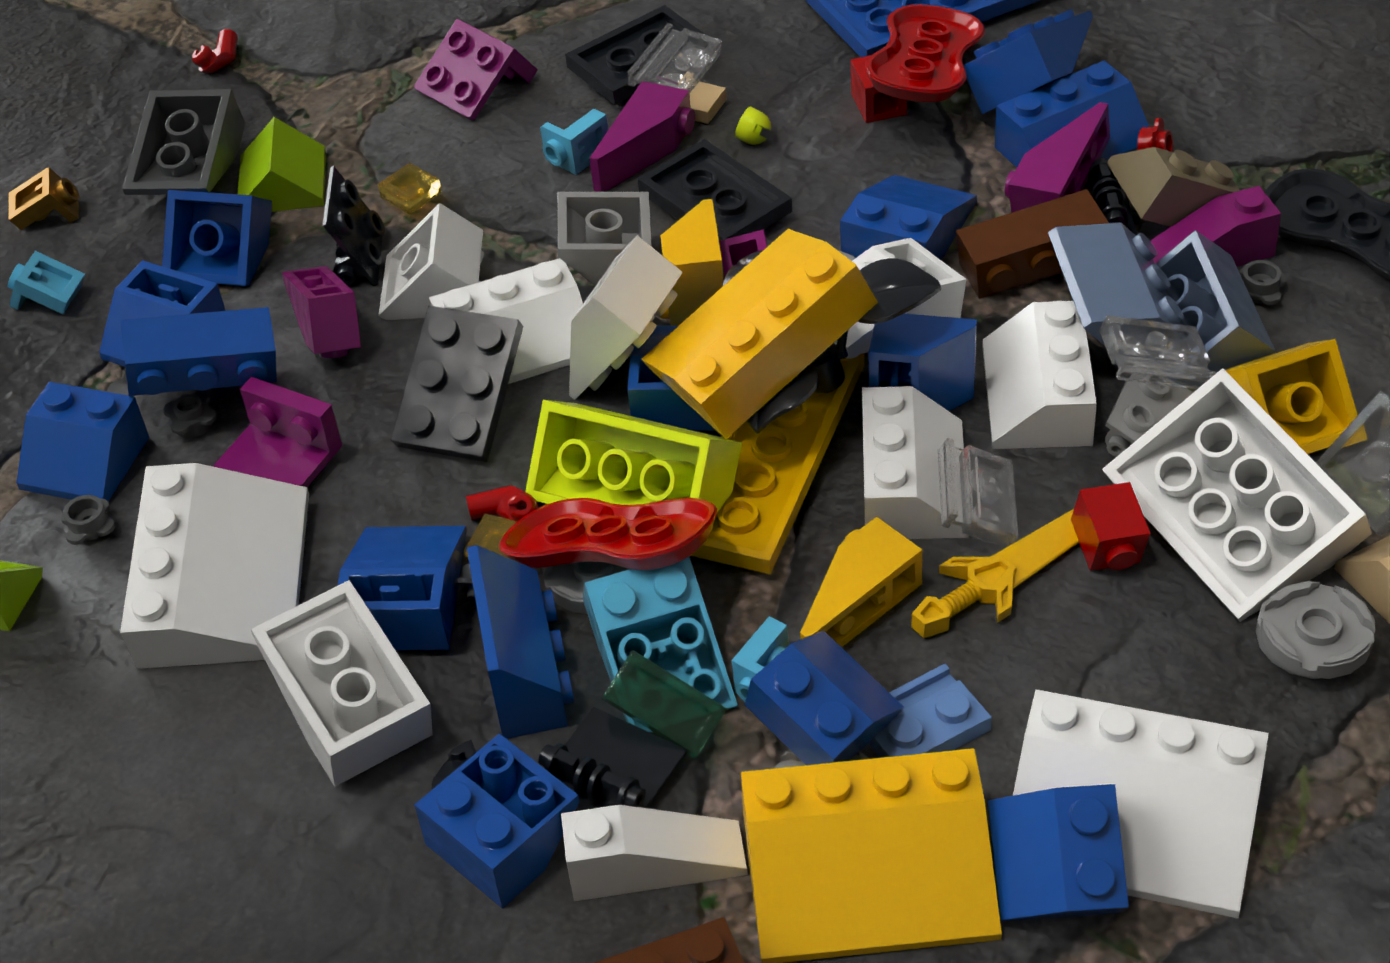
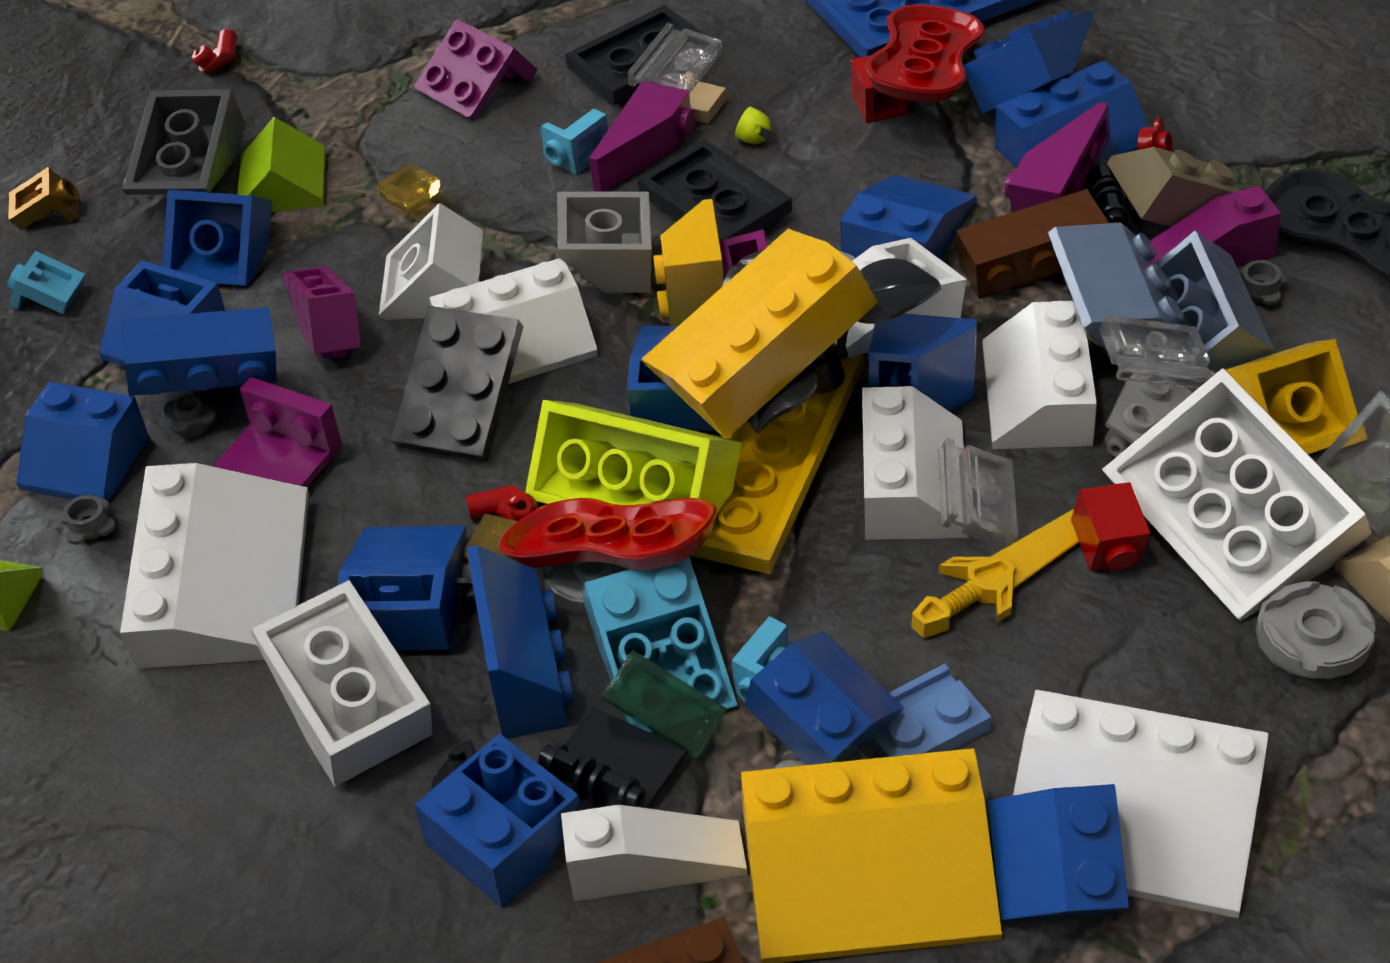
(354, 229): black hinge -> none
(619, 314): white slope -> none
(864, 581): yellow slope -> none

